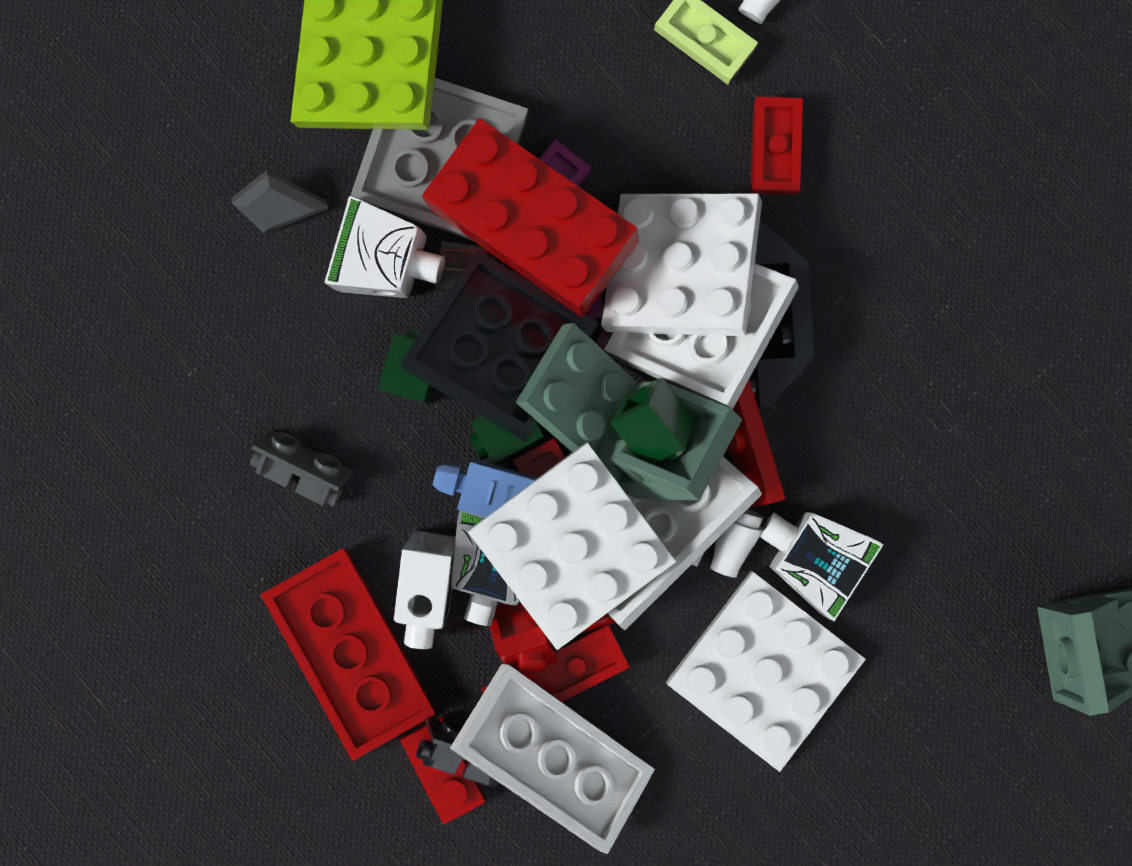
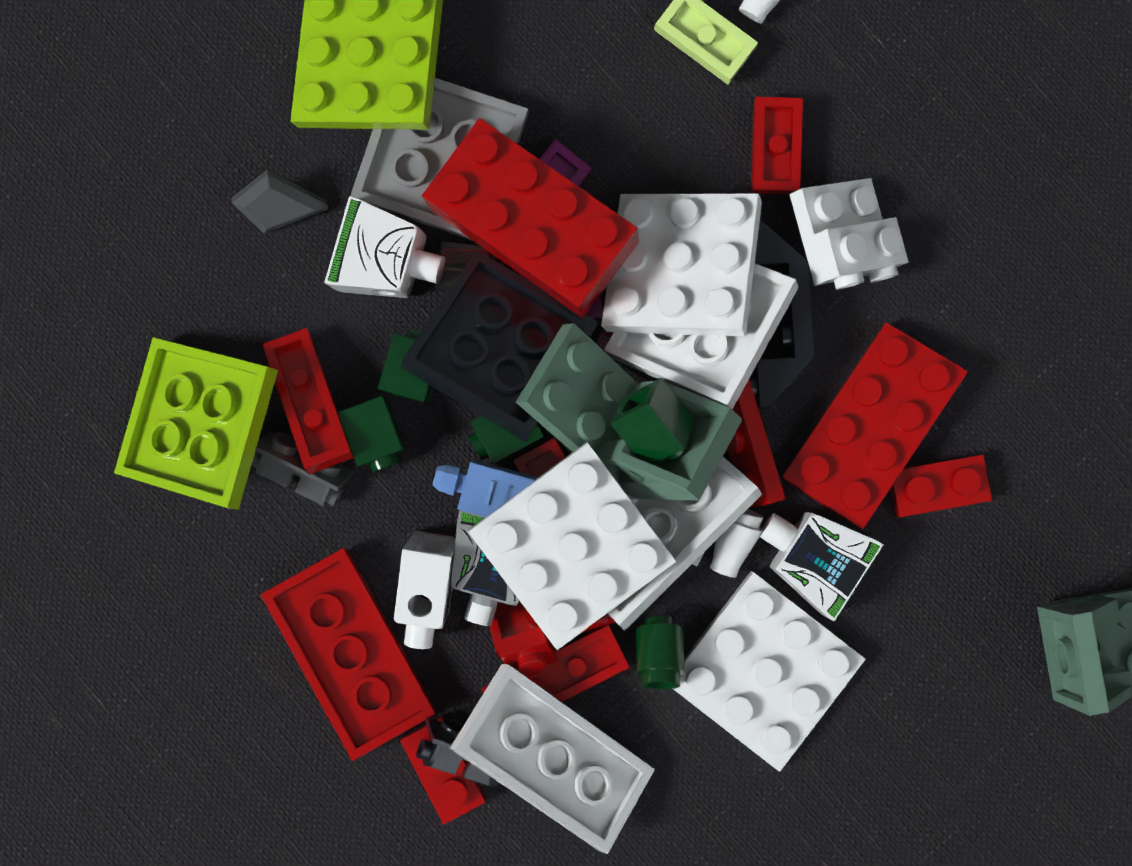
(196, 423): none -> lime plate
(308, 401): none -> red plate
(373, 433): none -> dark green brick
(660, 653): none -> dark green brick
(847, 234): none -> white plate
(874, 425): none -> red plate
(941, 486): none -> red plate

